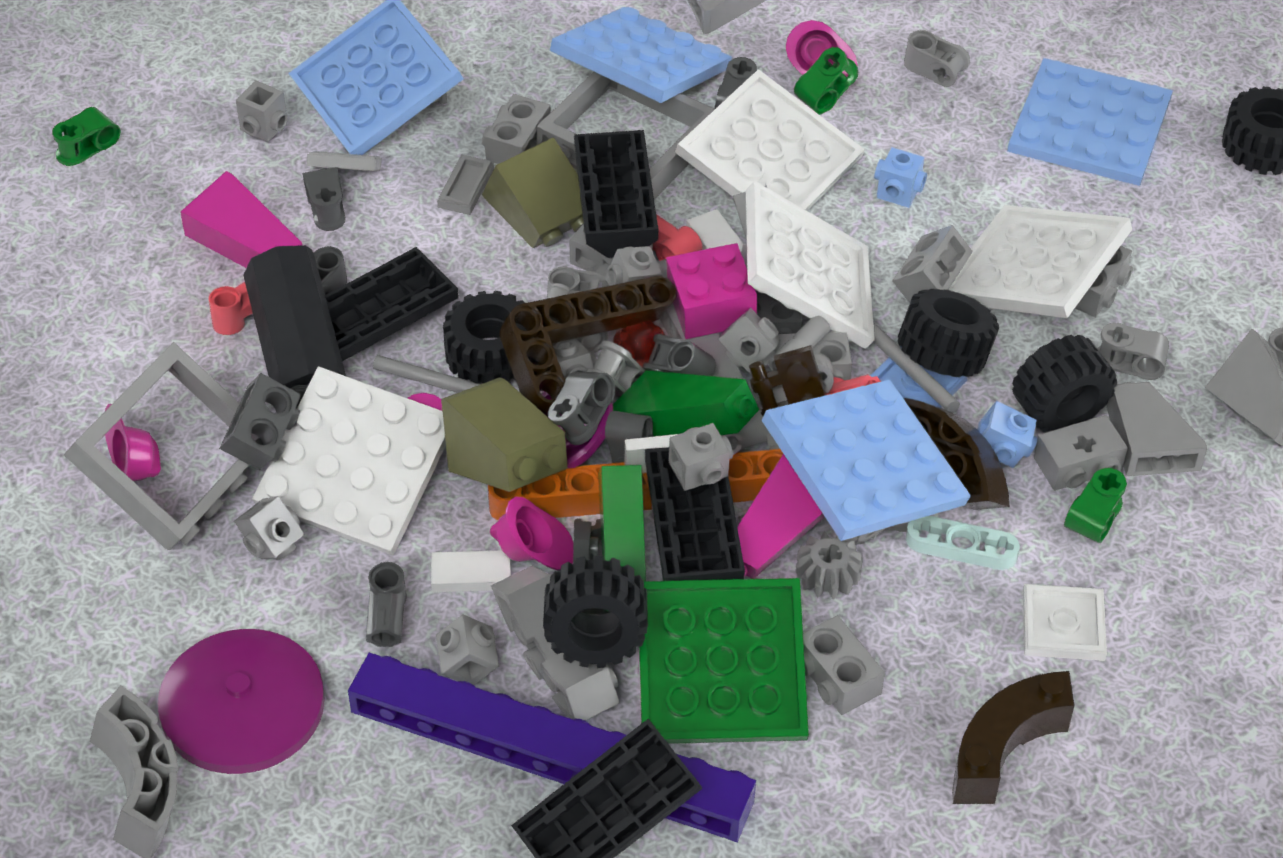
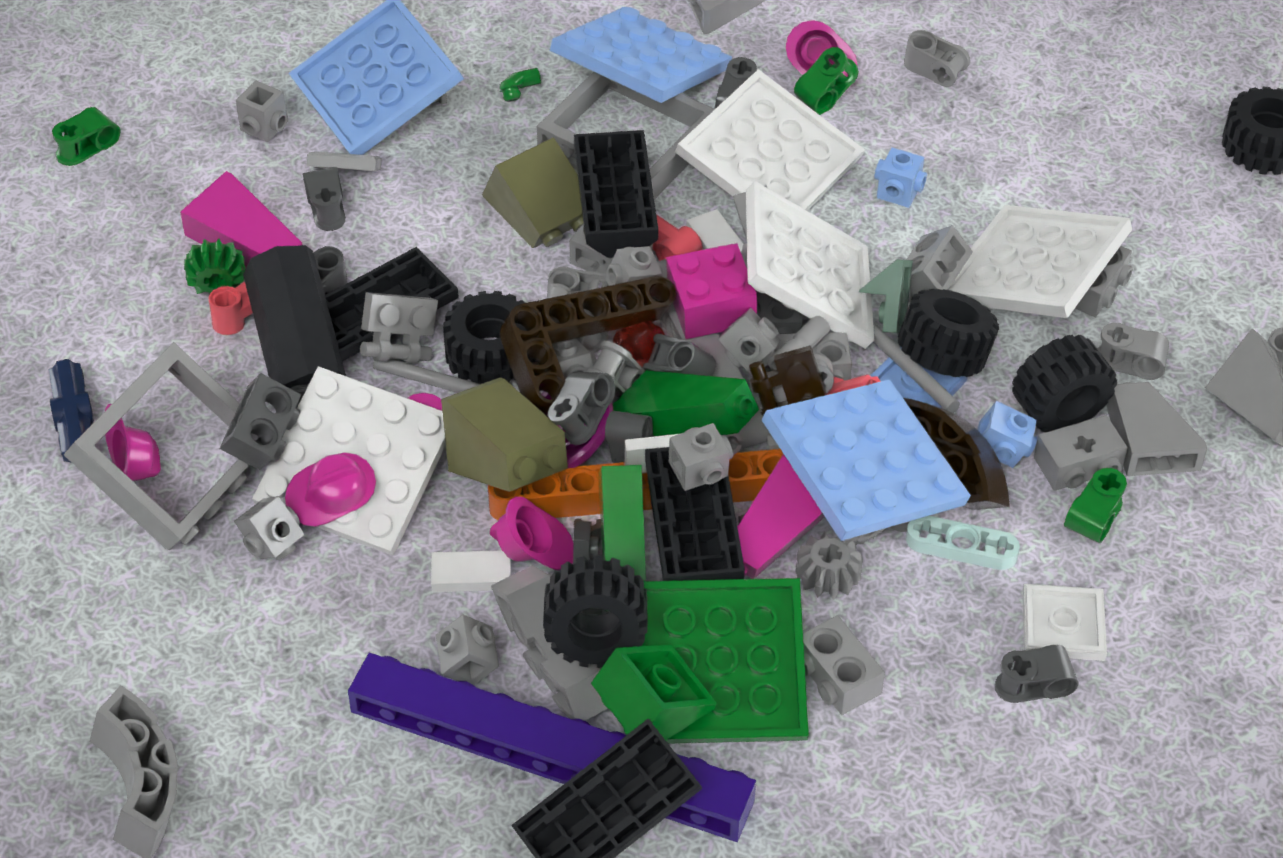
(70, 403): none -> dark blue piece
(214, 266): none -> green gear
(241, 701): magenta dish -> none
(330, 488): none -> dark pink piece
(385, 605): dark grey piece -> none
(398, 315): none -> light grey plate
(465, 184): light grey tile -> none
(514, 128): light grey brick -> none
(517, 80): none -> green arm
(652, 686): none -> green slope
(895, 284): none -> sand green slope
(1006, 720): dark brown brick -> none
(1041, 673): none -> dark grey piece
(1090, 121): light blue plate -> none

